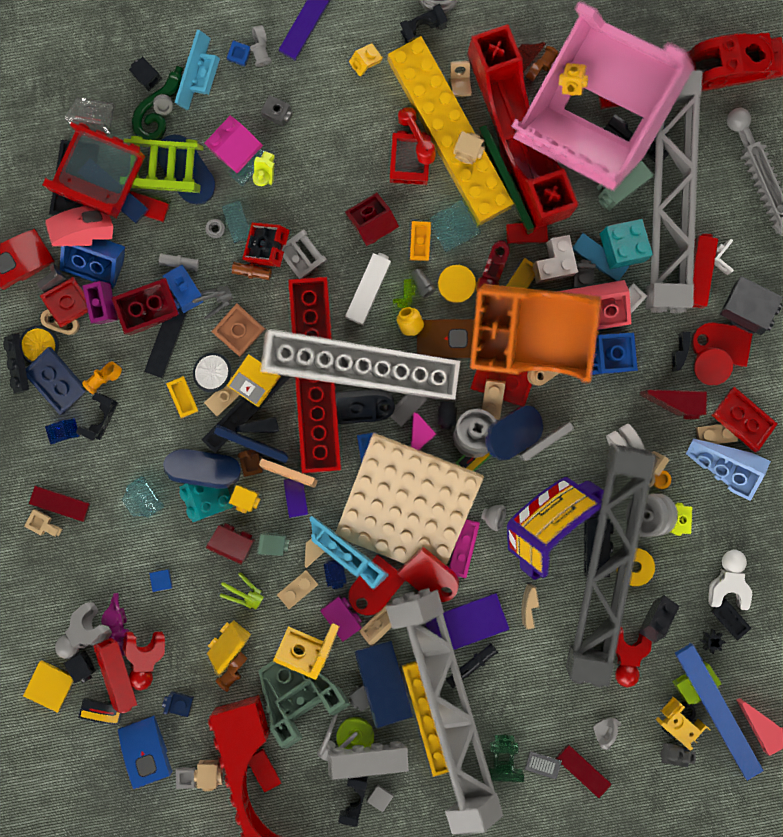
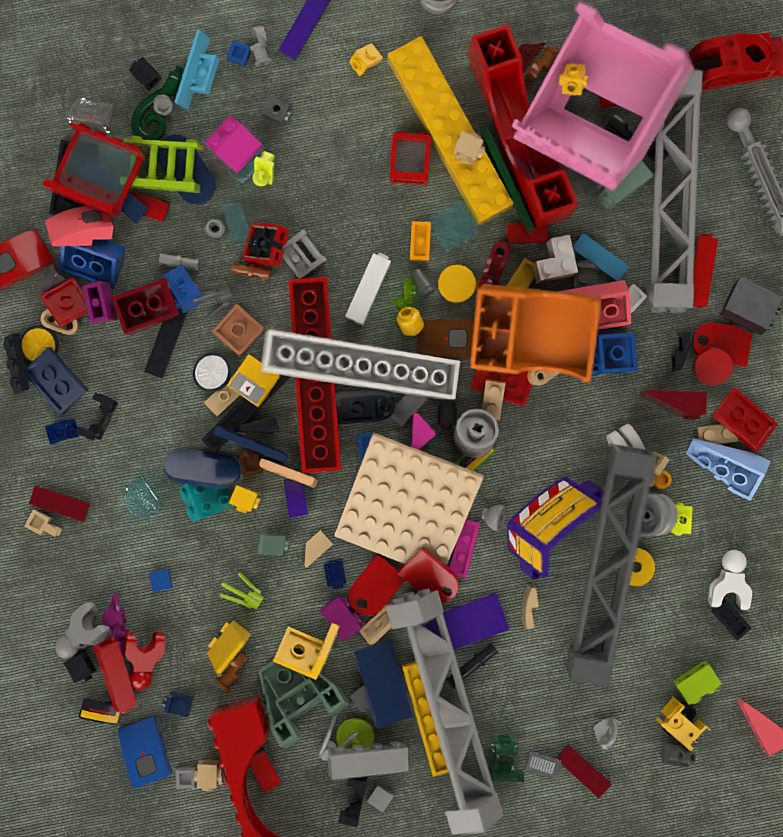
(49, 686): yellow tile -> none
(110, 371): light orange connector -> none
(182, 397): yellow tile -> none
(231, 543): dark red slope -> none
(297, 589): tan plate -> none
(346, 554): medium azure wedge -> none
(372, 219): dark red slope -> none
(424, 149): red piece -> none
(434, 19): black piece -> none
(461, 81): tan bracket -> none
(514, 432): dark blue tile -> none
(545, 441): light grey tile -> none
(590, 528): black brick -> none
(626, 244): teal brick -> none
(630, 658): red piece -> none
(659, 619): black brick -> none
(717, 639): black gear -> none
(718, 262): white bracket -> none
(718, 711): blue tile -> none

